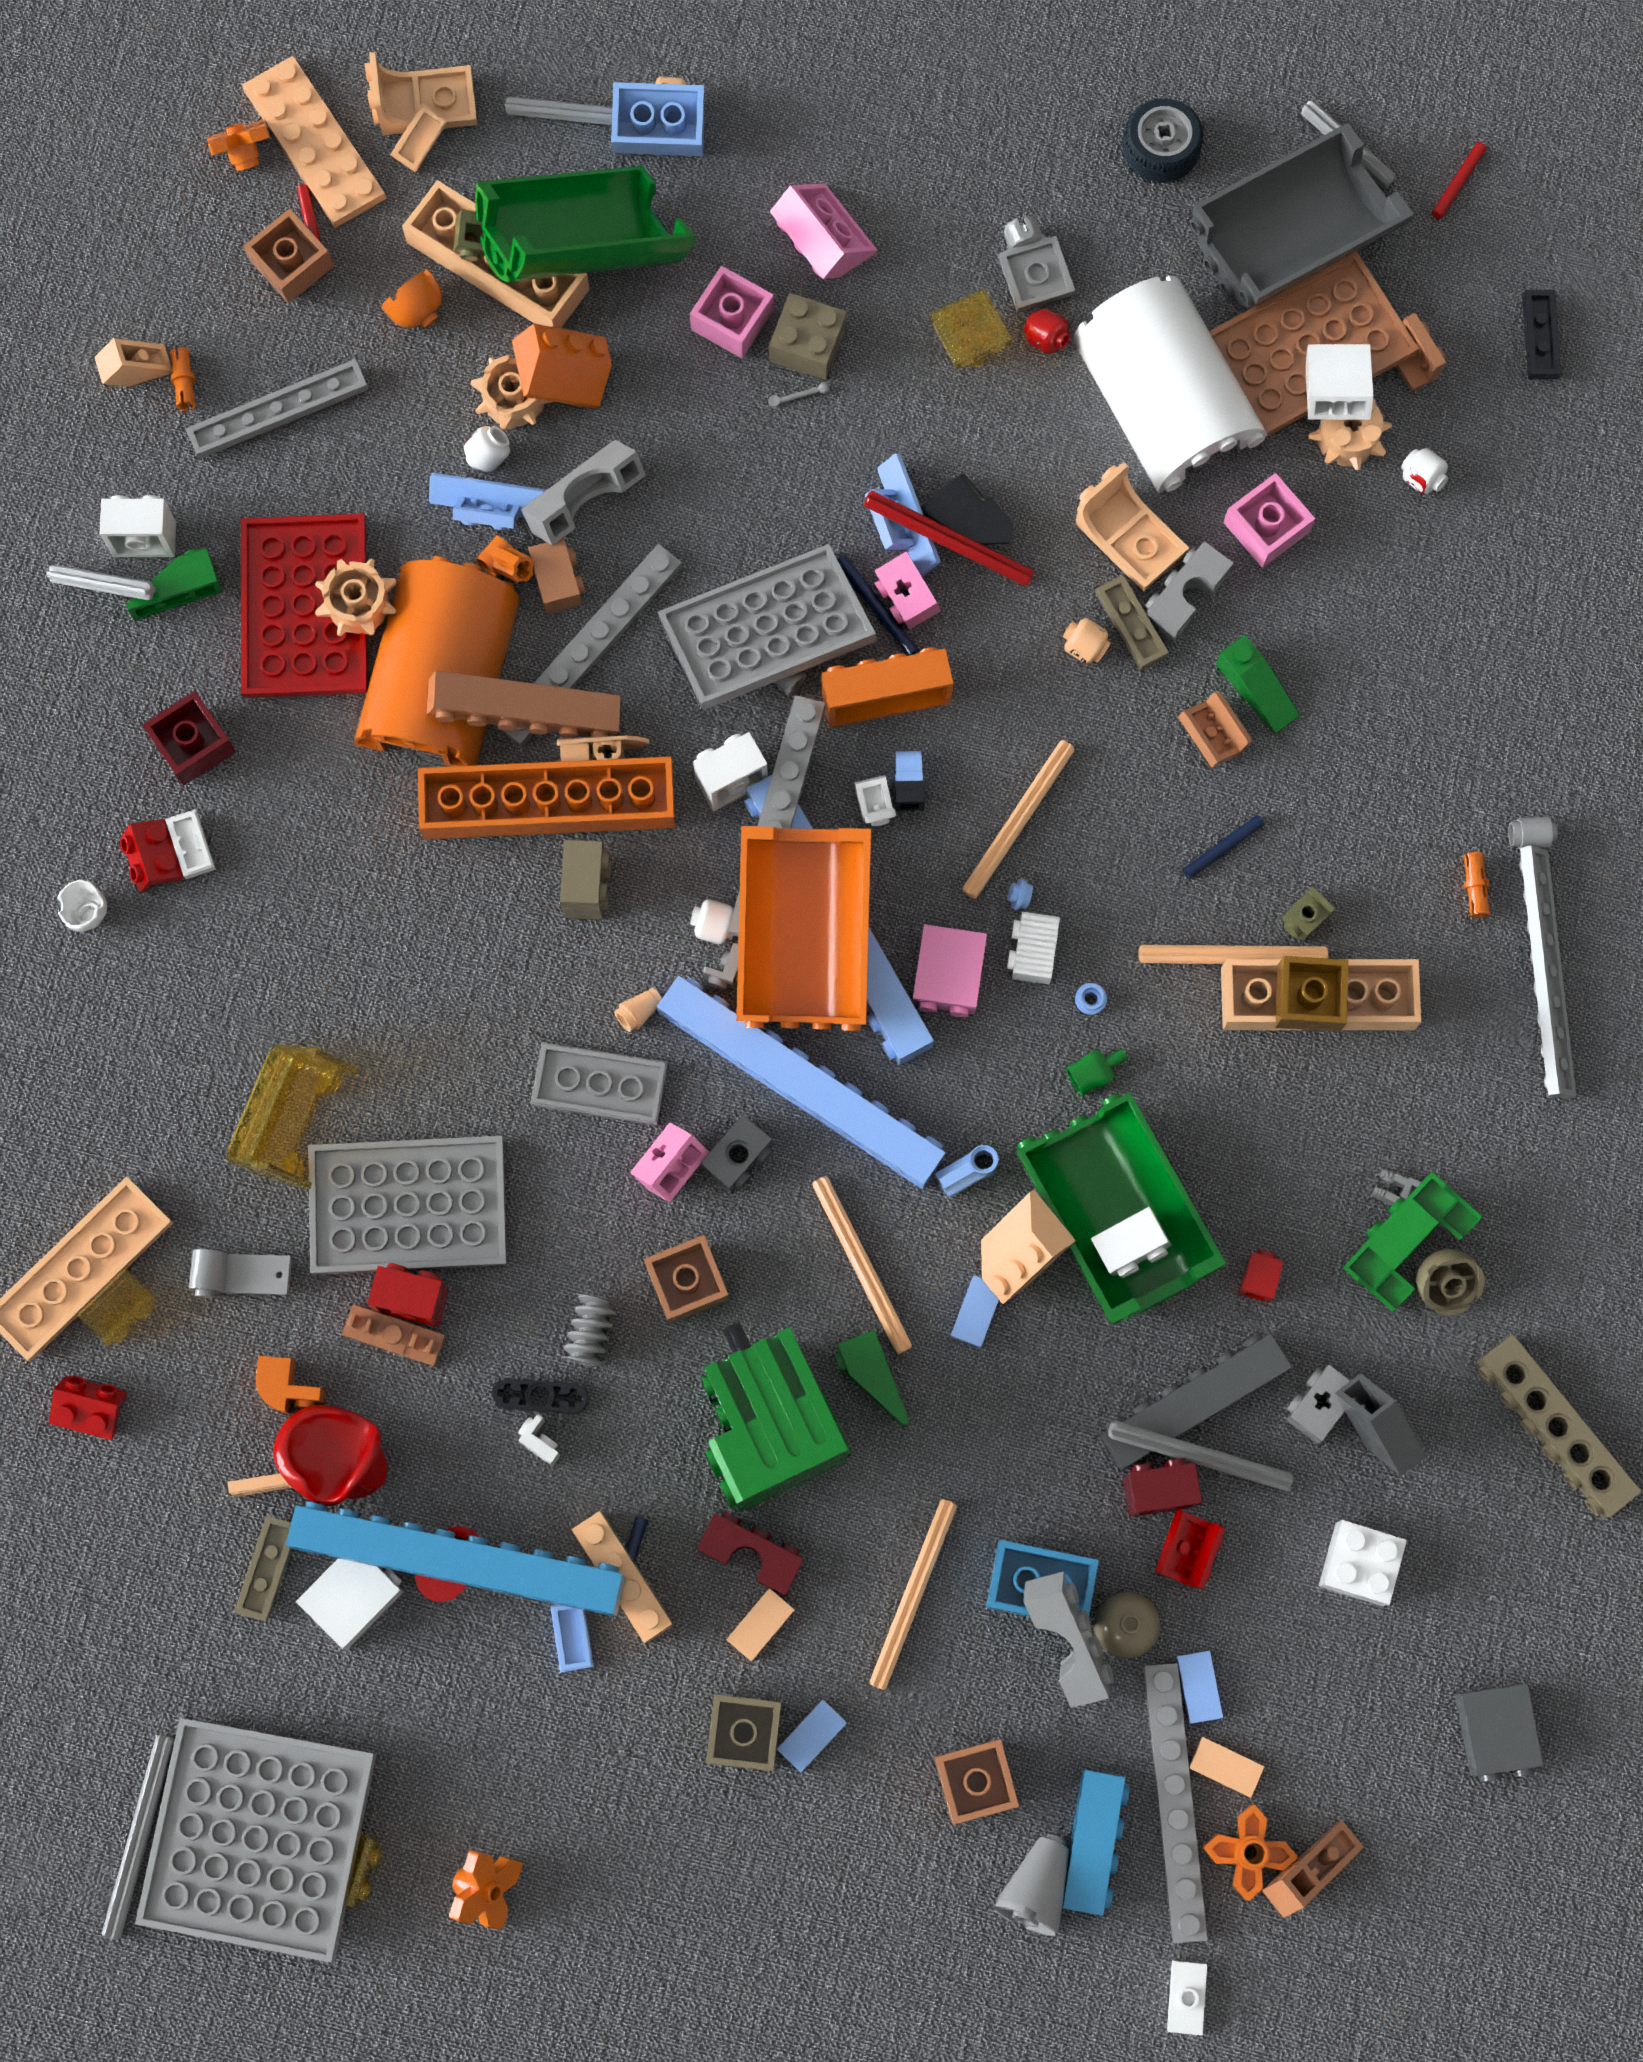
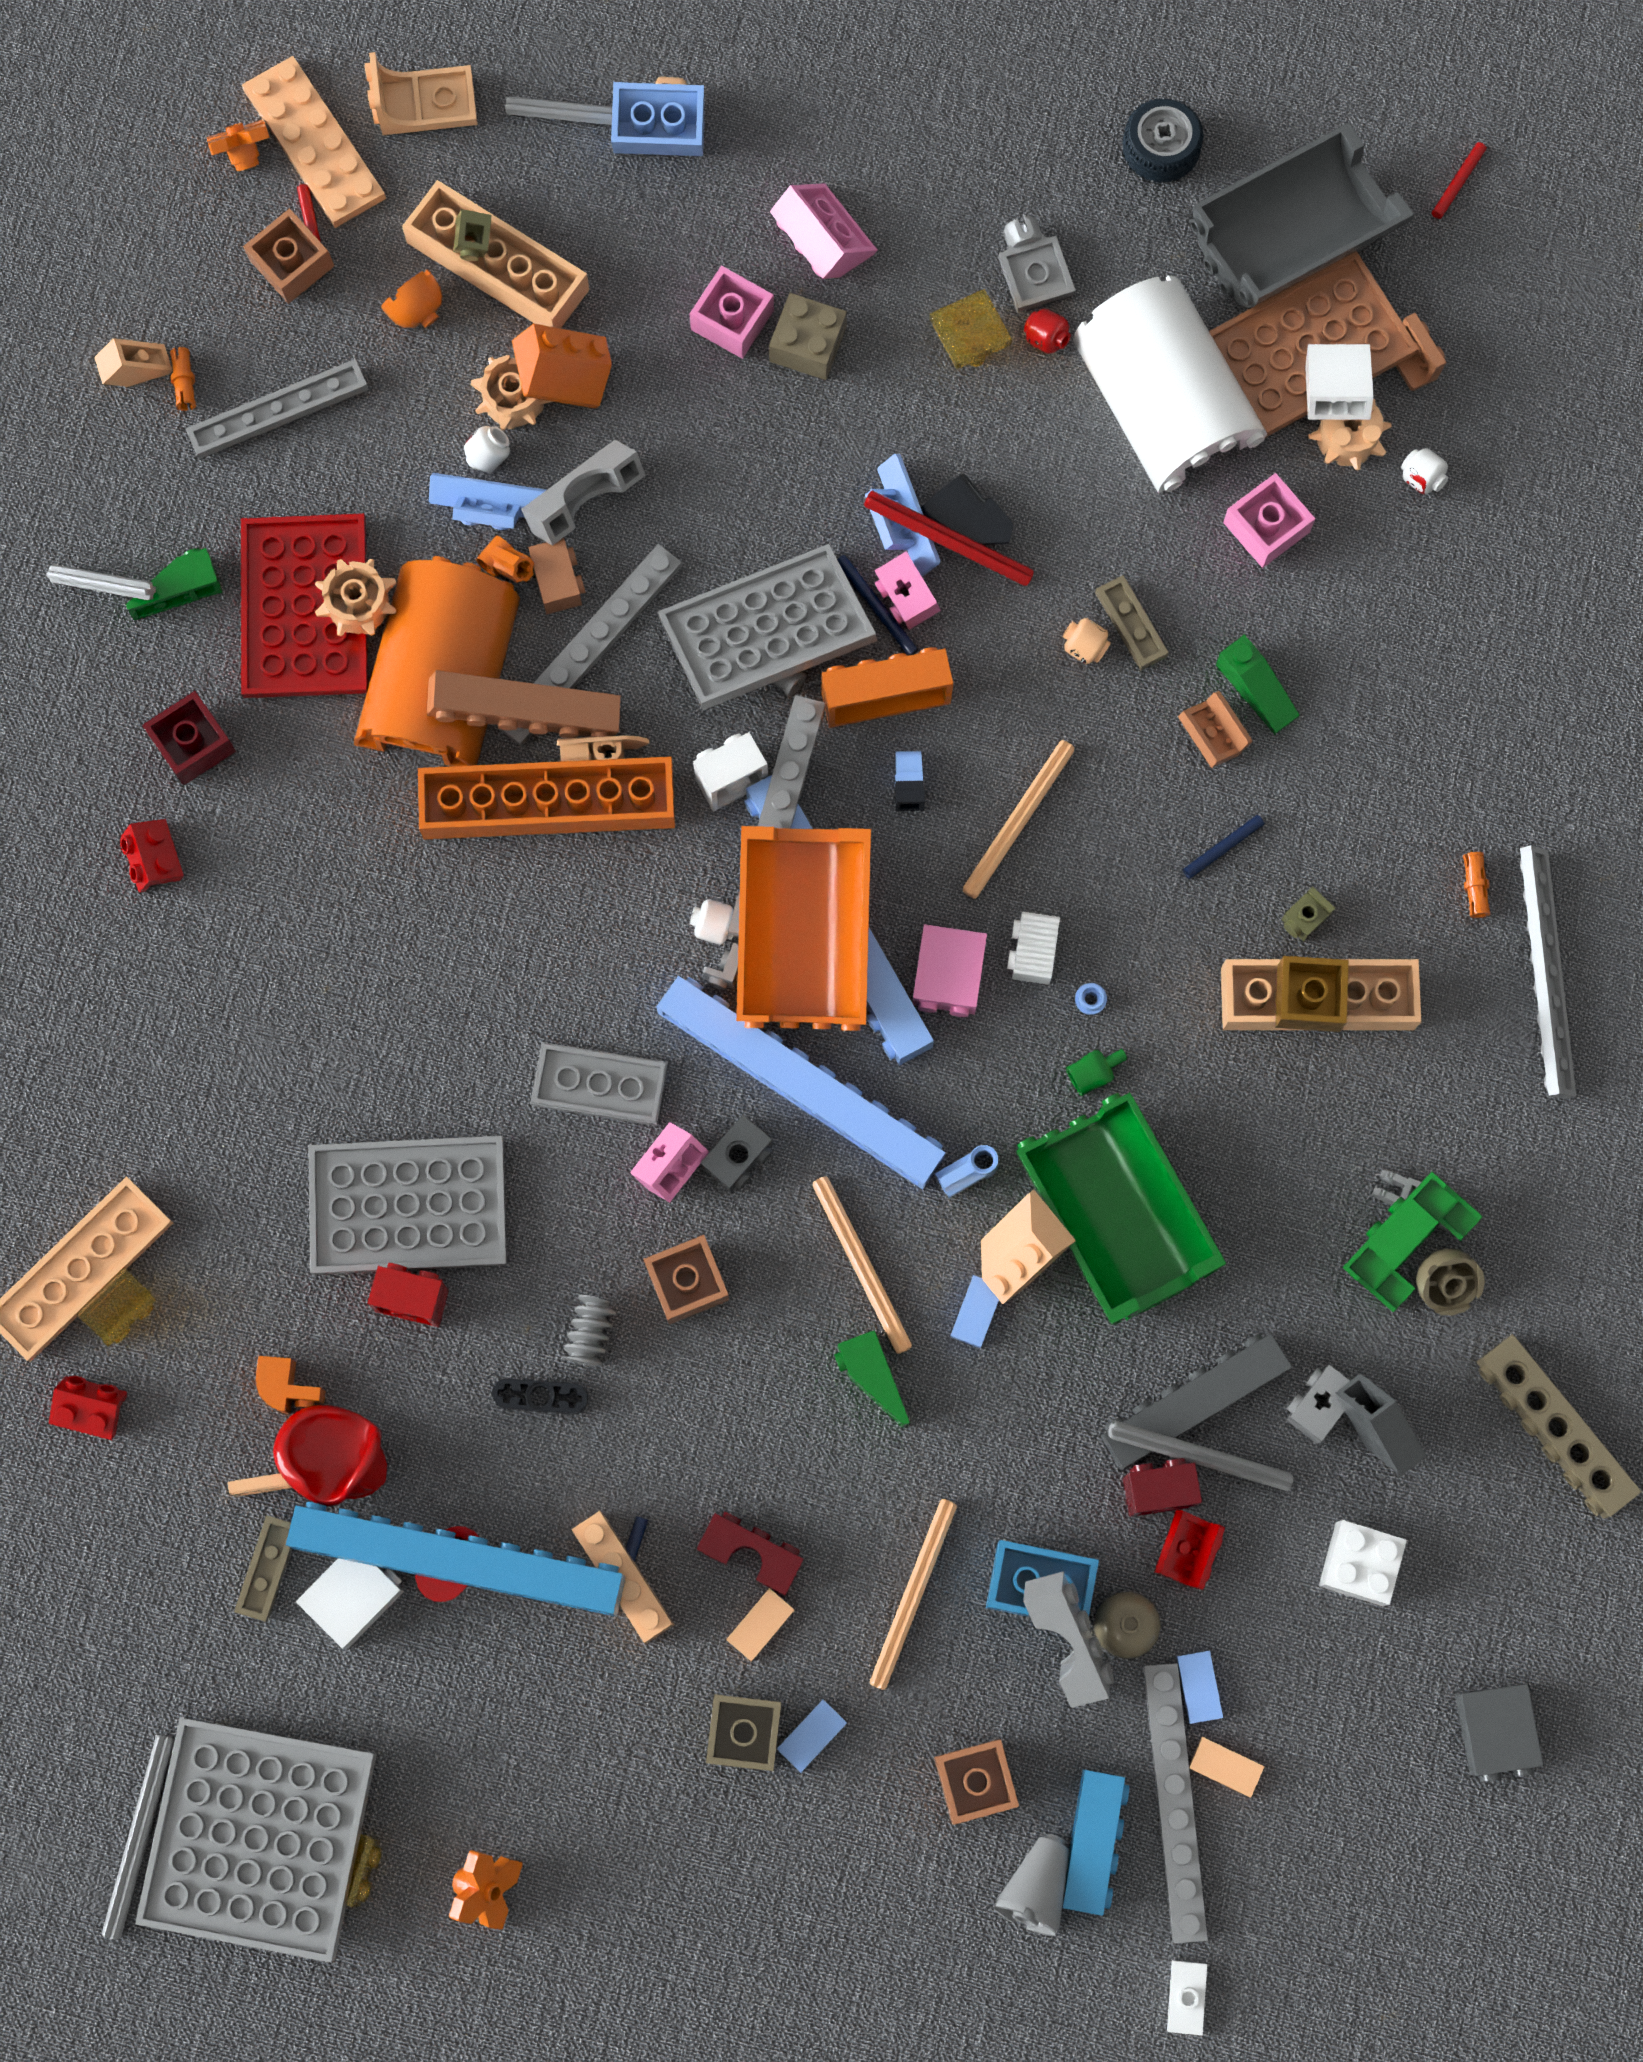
(82, 905): white hair -> none
(138, 527): white brick -> none
(190, 844): white plate -> none
(238, 1273): light grey door -> none
(281, 1110): clear yellow windscreen -> none
(393, 1335): nougat plate -> none
(419, 138): light nougat tile -> none
(541, 1446): white bracket -> none
(571, 1638): light blue tile -> none
(575, 224): green cylinder -> none
(583, 879): dark tan brick -> none
(637, 1010): light nougat cone -> none
(771, 1419): green piece -> none
(775, 401): light grey hinge -> none
(874, 800): white bracket -> none
(1020, 894): light blue plate -> none
(1128, 529): light nougat bracket -> none
(1131, 1243): white brick -> none
(1203, 570): light grey arch -> none
(1219, 953): light nougat axle -> none
(1261, 1276): red brick -> none
(1268, 1854): orange plant -> none
(1313, 1870): nougat slope -> none
(1325, 123): light grey axle -> none
(1532, 831): light grey brick -> none
(1541, 334): black plate -> none

